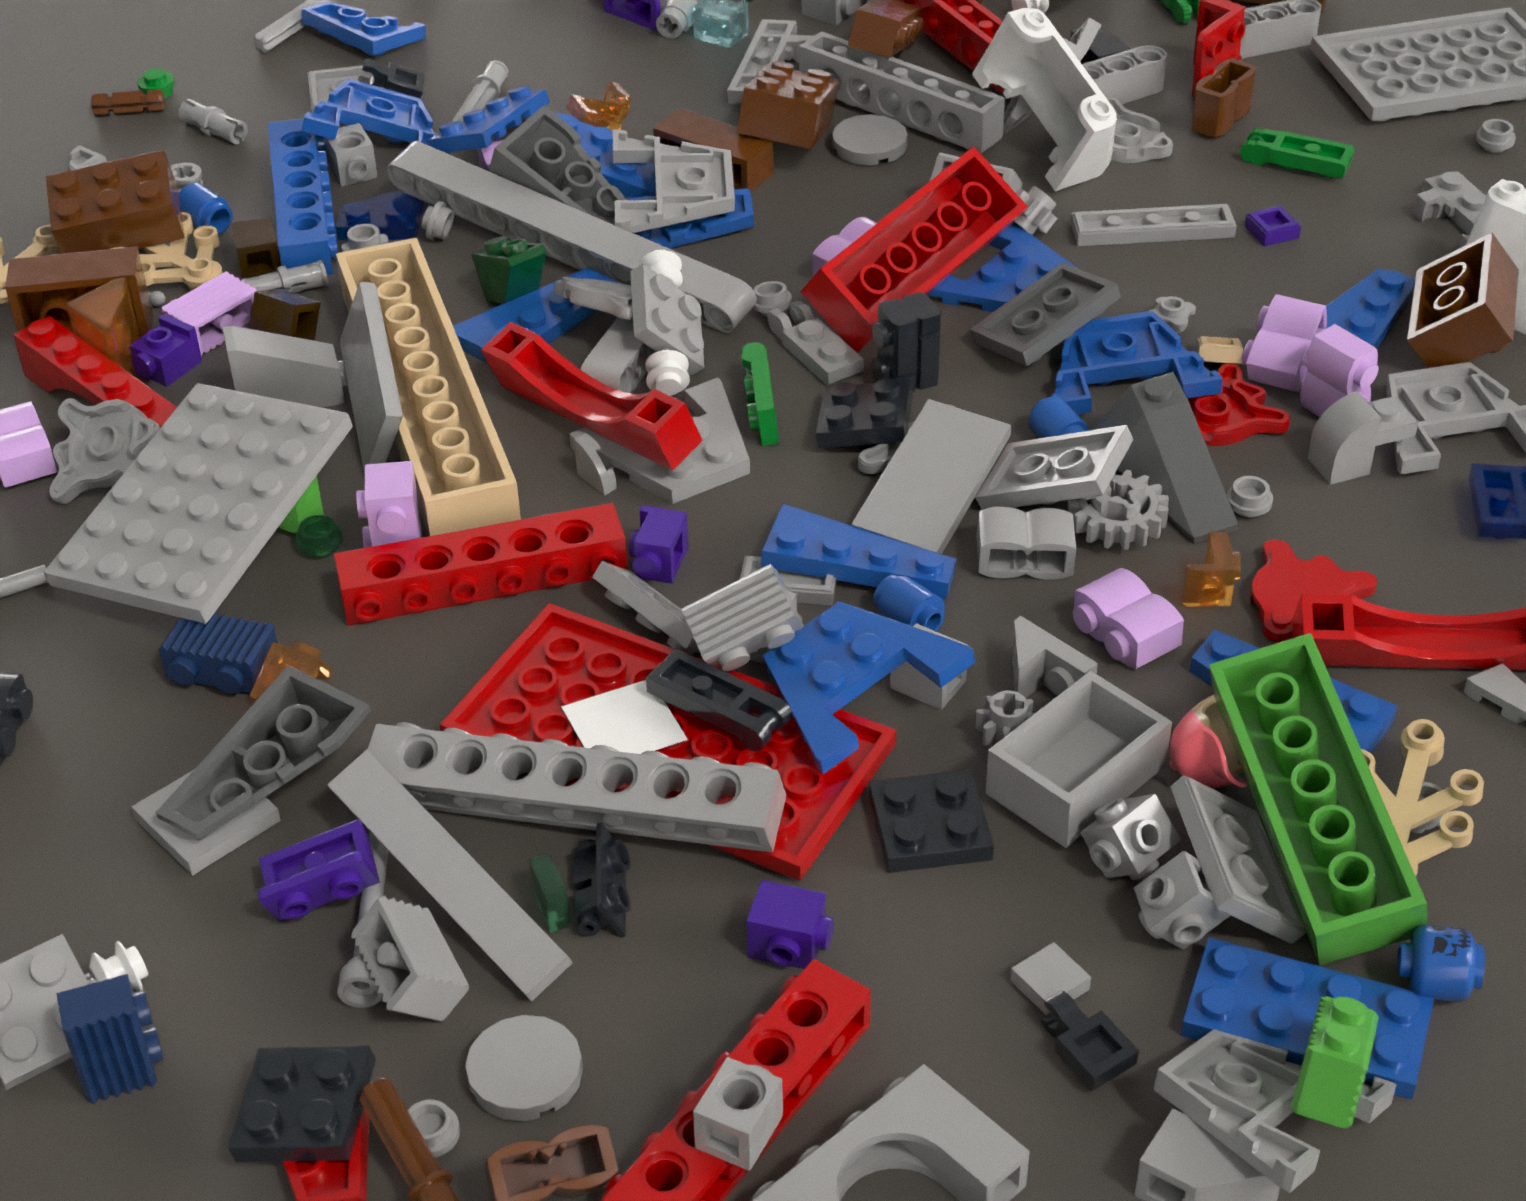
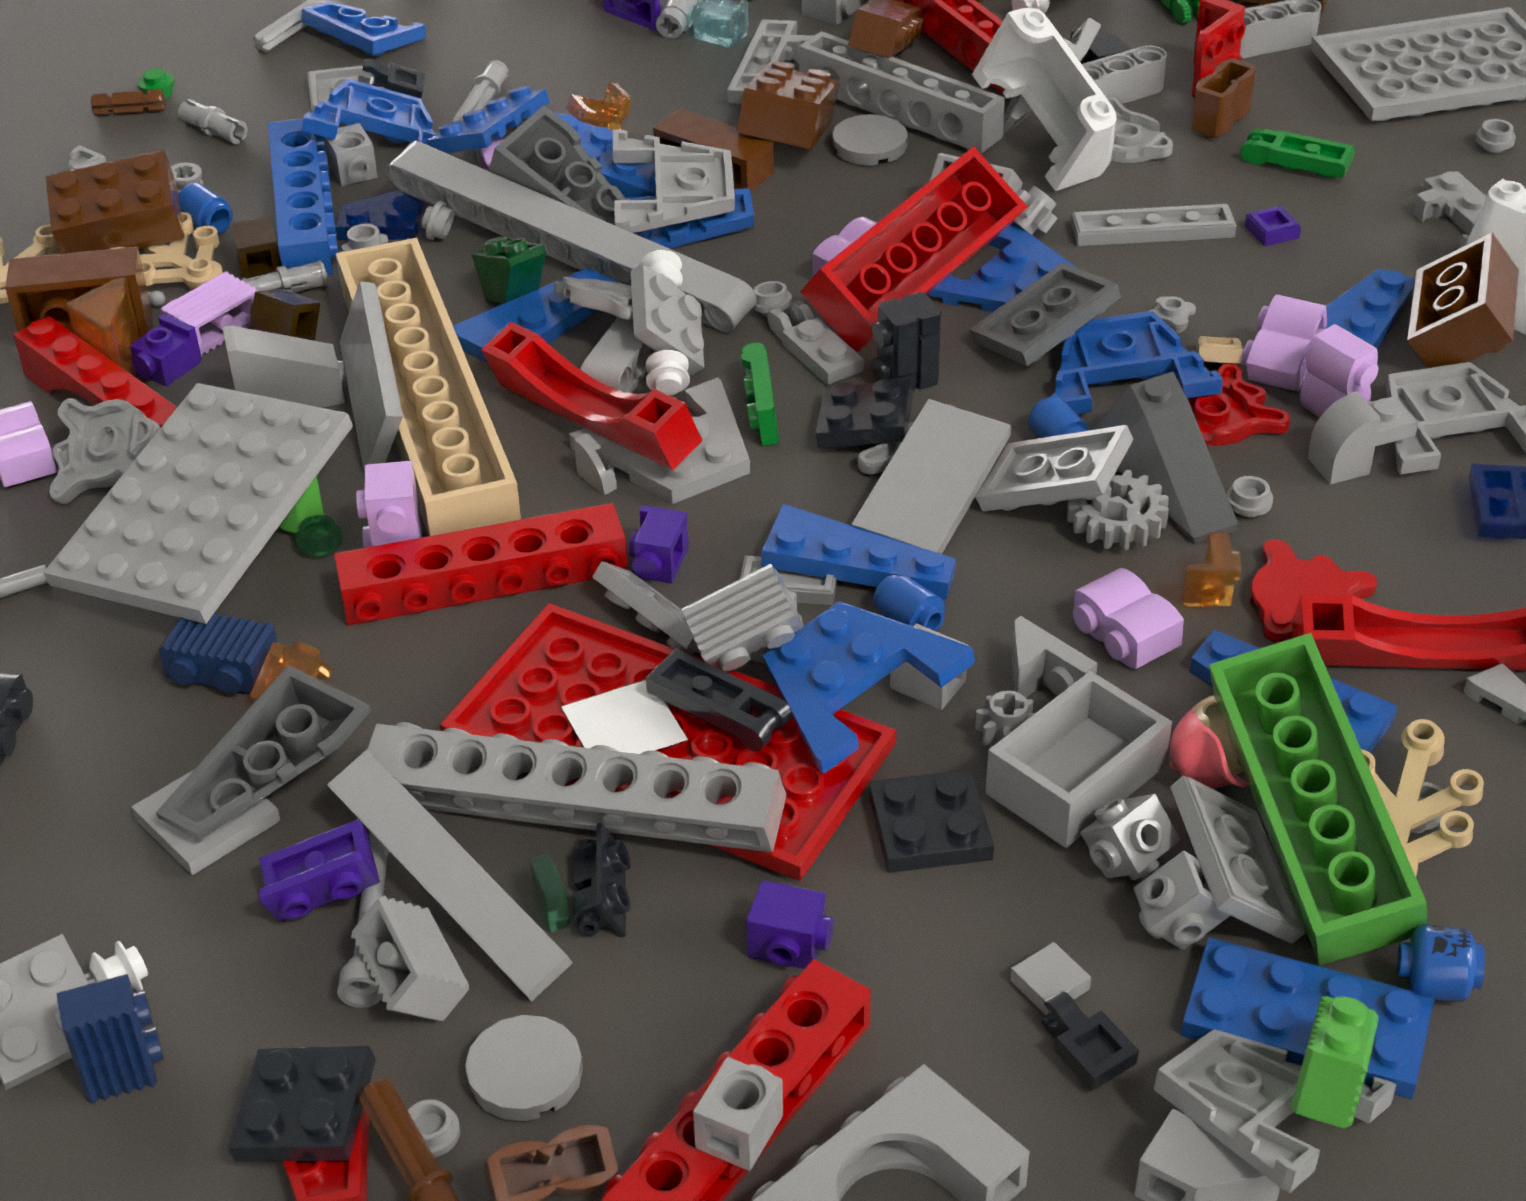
(1026, 543): light grey brick -> none

